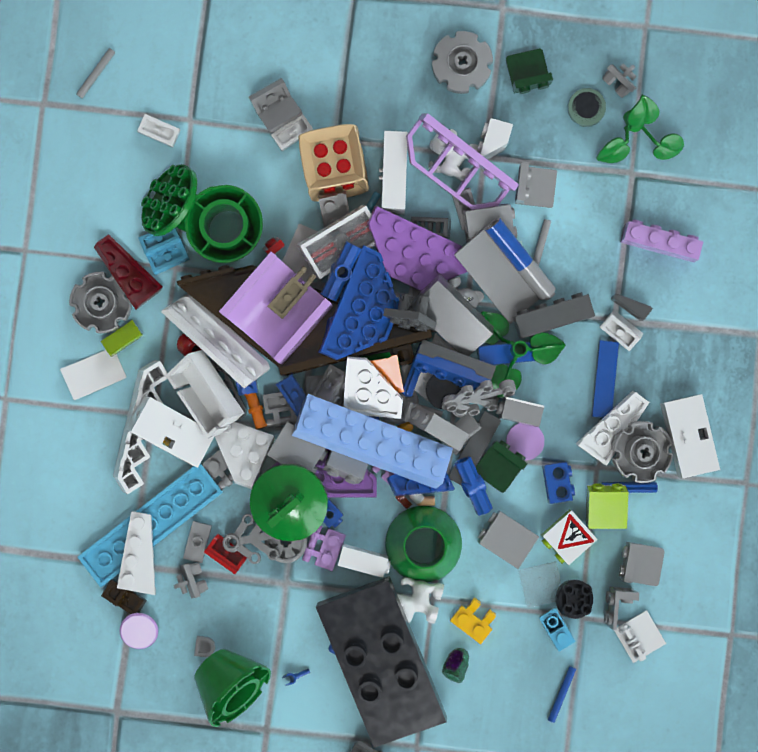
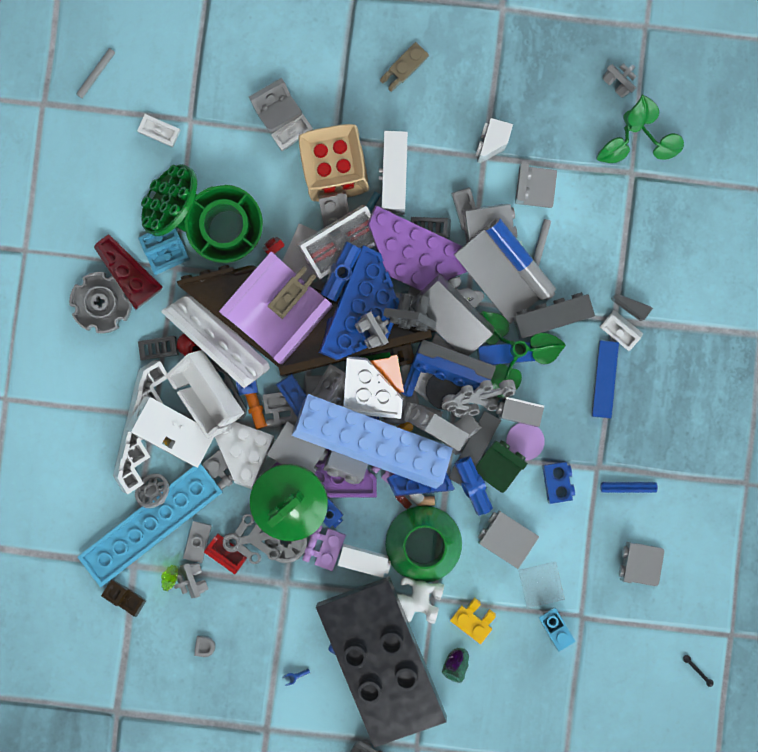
(92, 374): white sticker -> none
(121, 338): lime slope -> none
(137, 563): white wing -> none
(138, 631): lavender piece -> none
(152, 490): none -> light grey wheel
(169, 578): none -> clear neon green piece
(173, 346): none -> dark grey slope
(229, 685): green cone -> none
(376, 328): none -> light grey hips
(405, 65): none -> dark tan hinge
(452, 160): white animal -> none
(460, 148): lavender plate -> none
(462, 47): light grey piece -> none
(528, 71): dark green bracket -> none
(562, 693): blue bar -> none
(568, 537): piece -> none
(574, 599): black tile -> none
(586, 107): tile -> none
(600, 438): white wing -> none
(607, 506): lime piece -> none
(613, 596): light grey bracket -> none
(640, 636): white hinge -> none
(654, 444): light grey piece -> none
(661, 241): lavender brick -> none
(687, 659): none -> black hinge
(690, 436): white brick -> none

